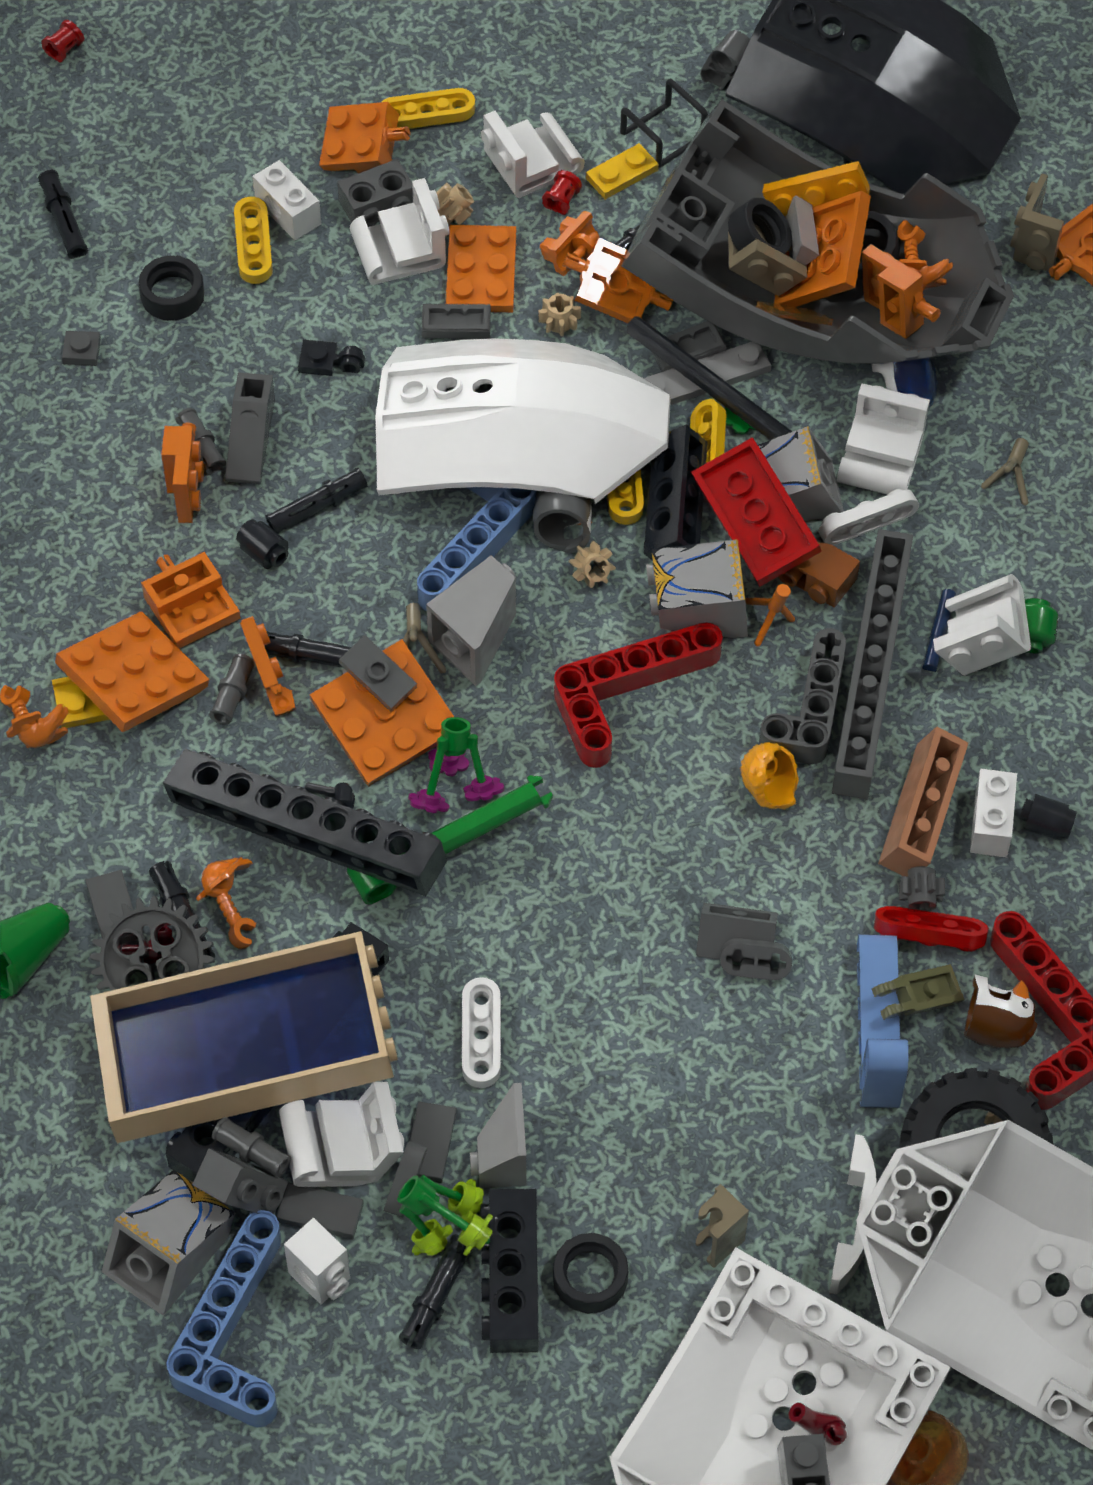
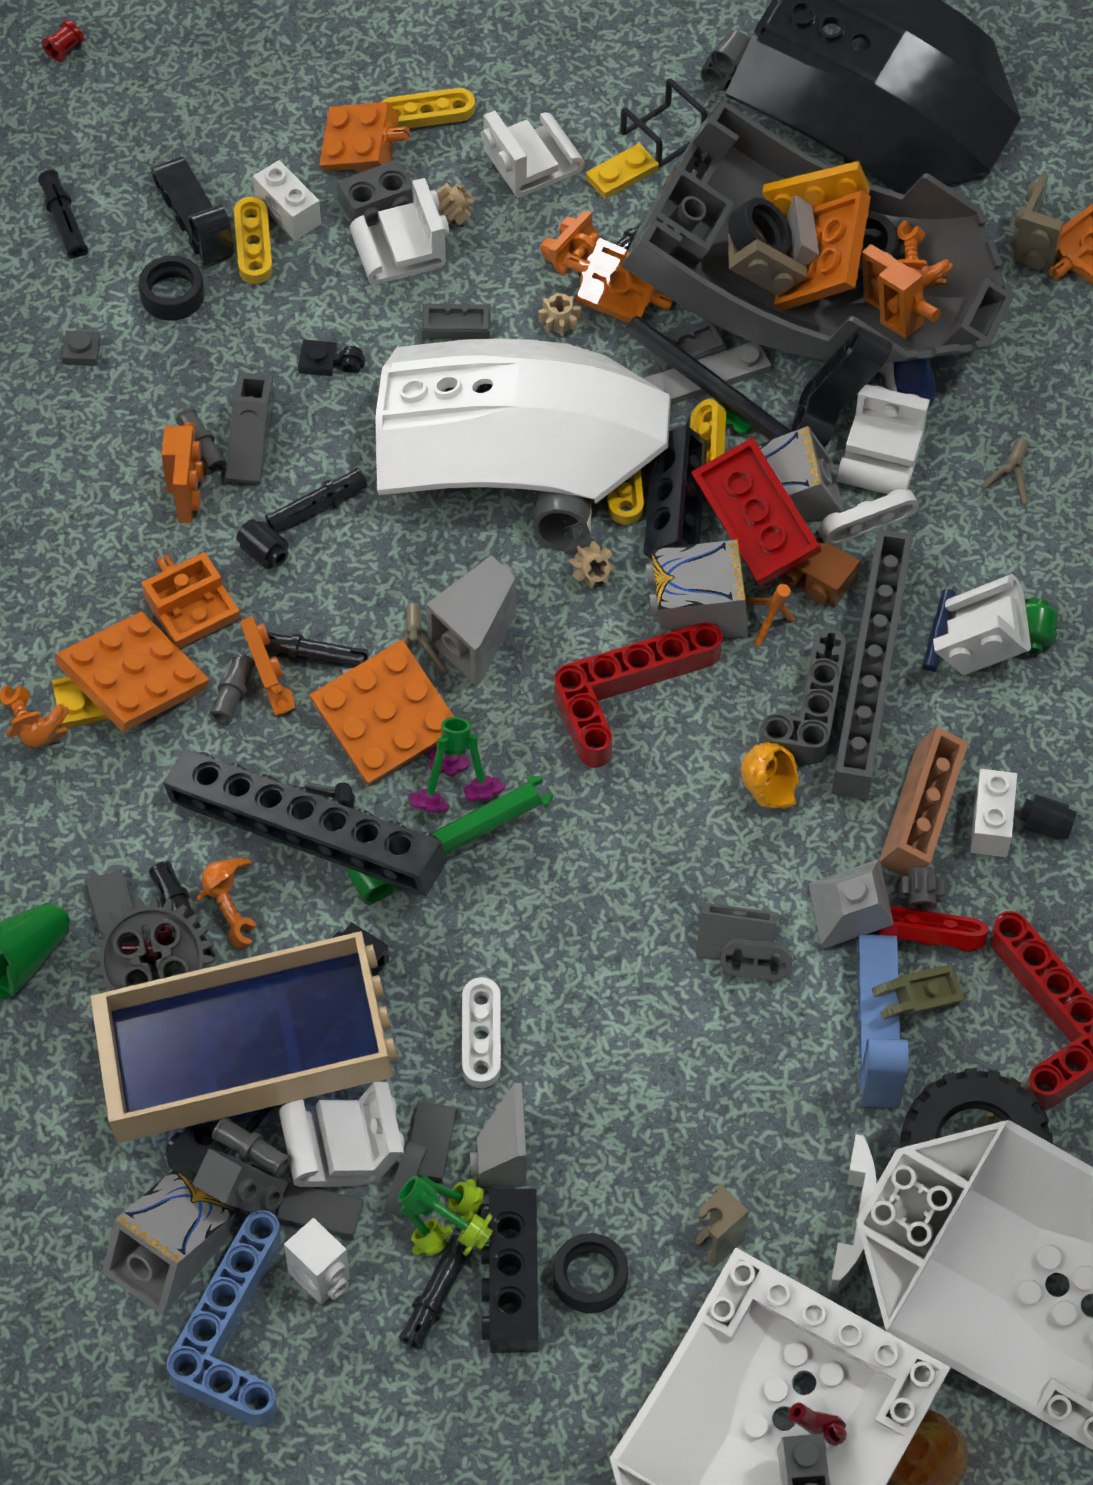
(206, 225): none -> black beam
(378, 673): dark grey plate -> none
(481, 266): orange plate -> none
(482, 529): medium blue beam -> none
(562, 192): red bush -> none
(794, 313): clear orange piece -> none
(840, 382): none -> black beam
(850, 904): none -> light grey slope
(1000, 1016): reddish brown piece -> none

